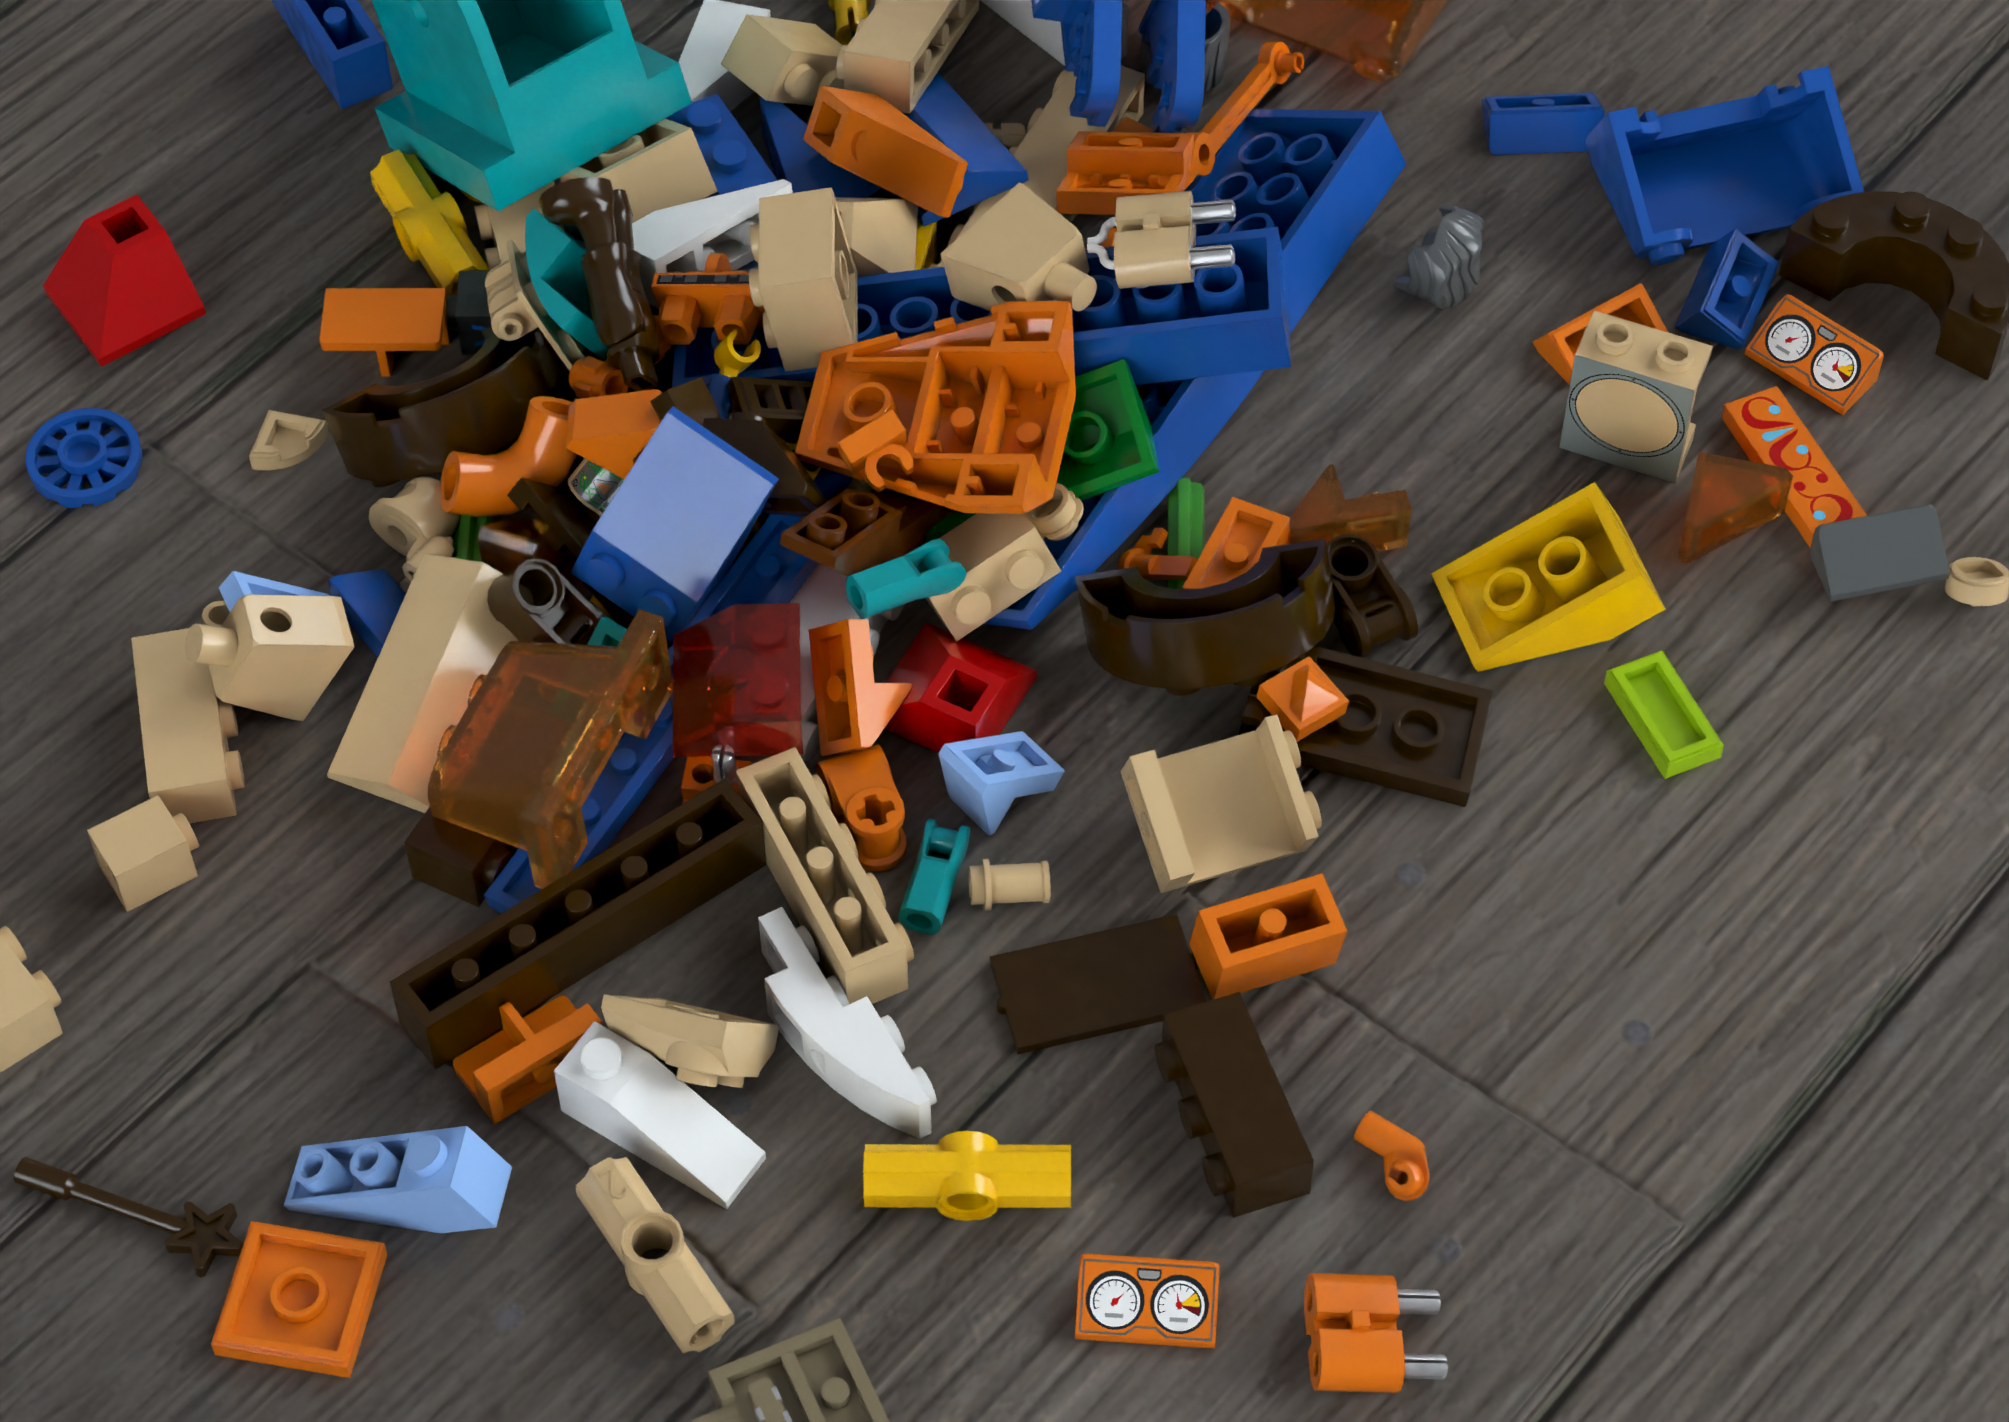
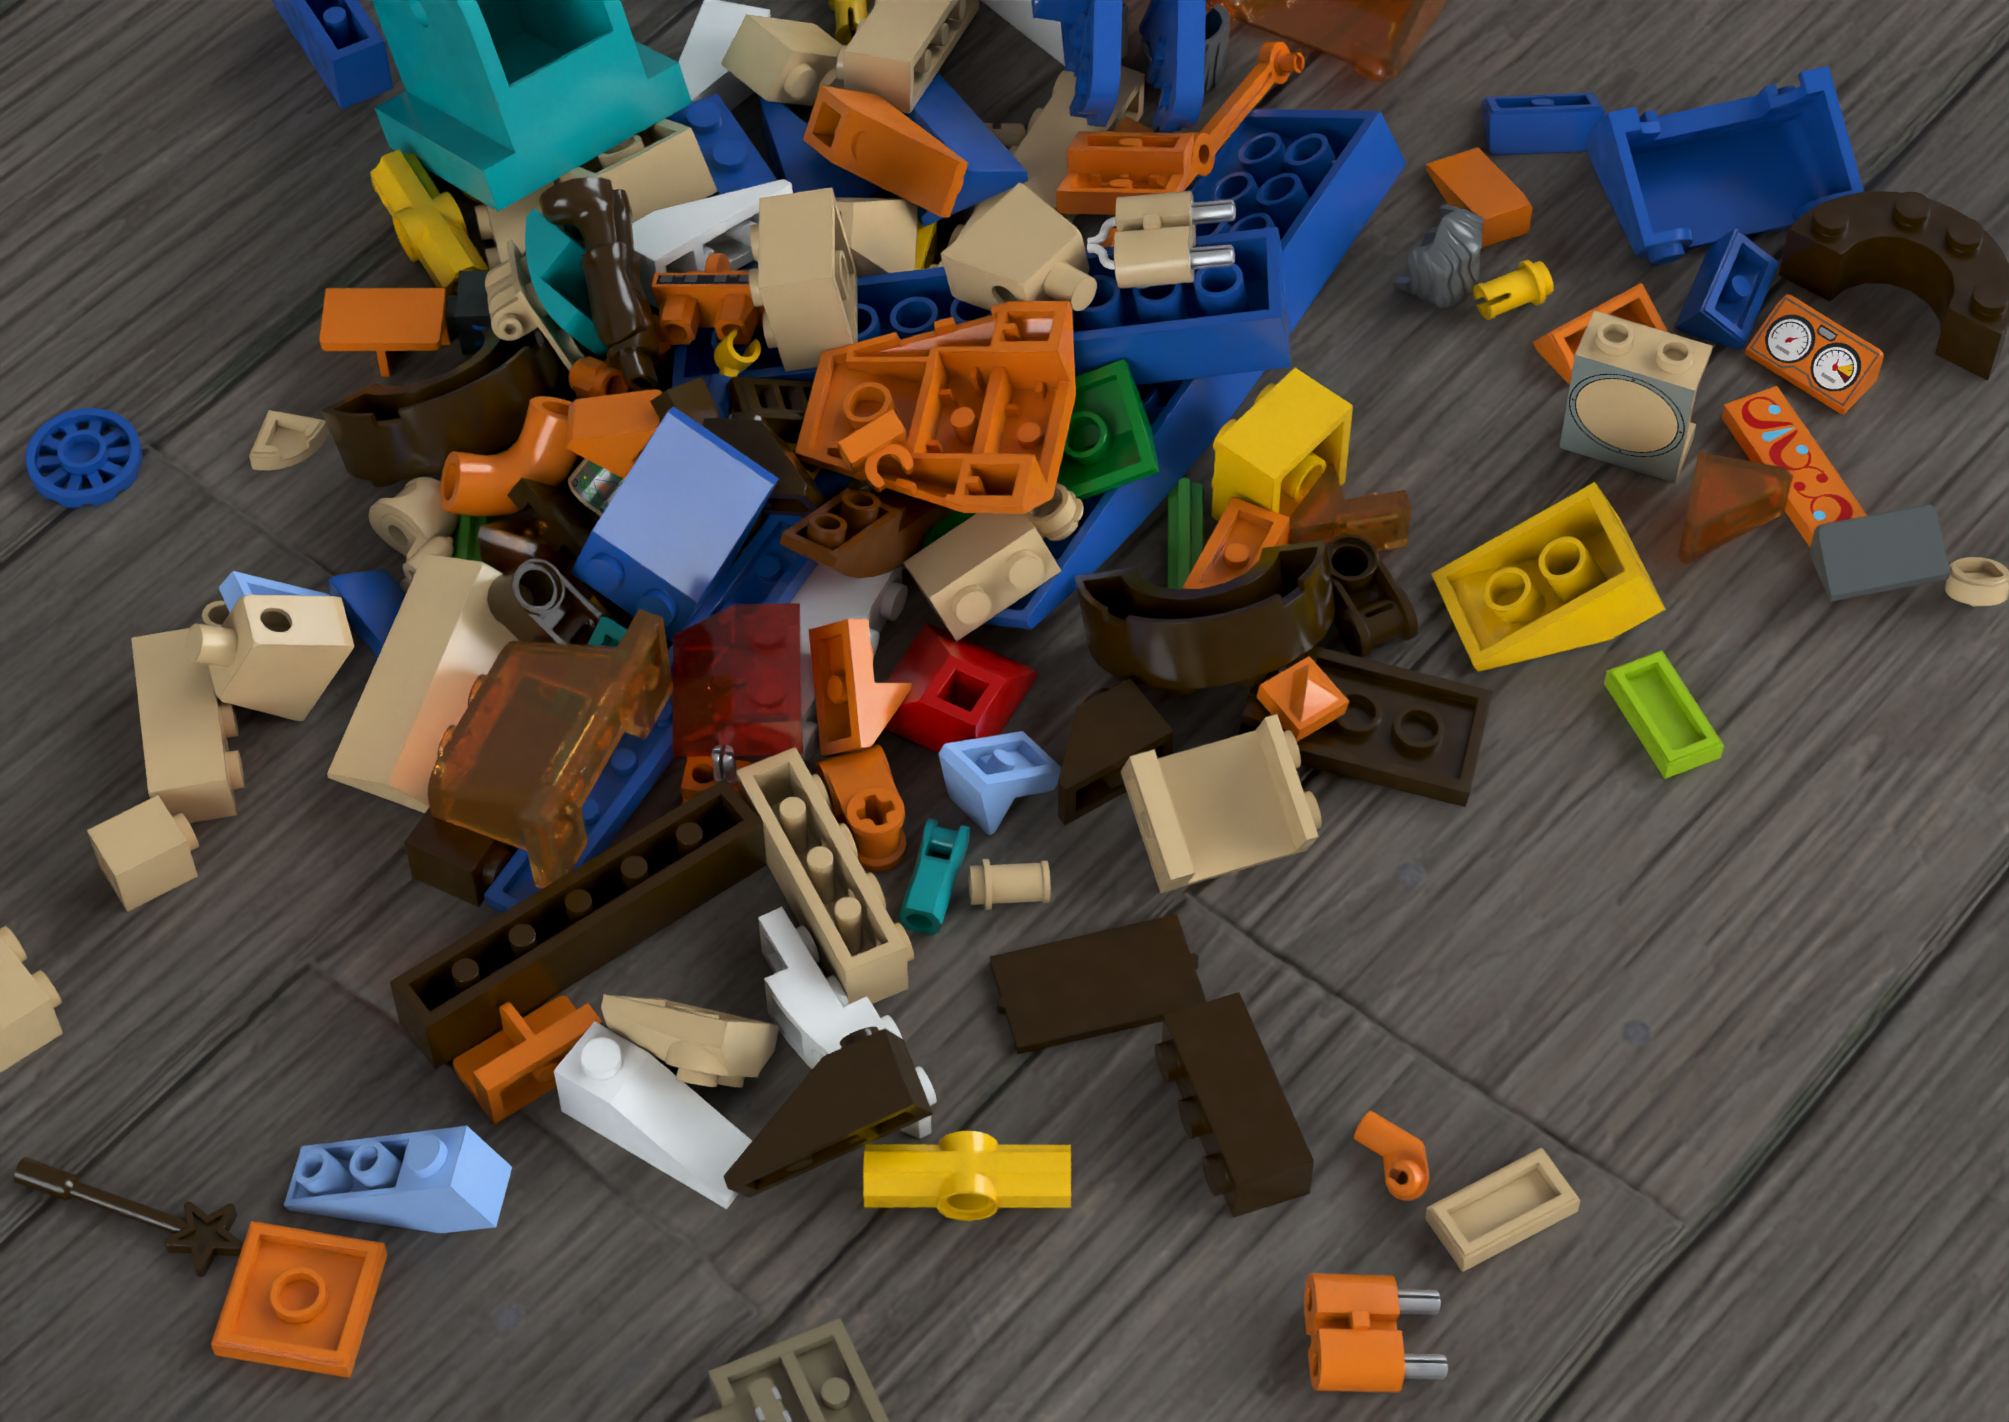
(122, 282): red slope -> none
(671, 1284): tan piece -> none
(838, 1107): none -> dark brown slope
(908, 578): teal bar -> none
(1102, 738): none -> dark brown slope
(1147, 1300): slope -> none
(1156, 566): orange piece -> none
(1267, 936): orange brick -> none
(1281, 446): none -> yellow brick
(1482, 188): none -> orange slope
(1502, 1209): none -> tan tile
(1527, 284): none -> yellow pin

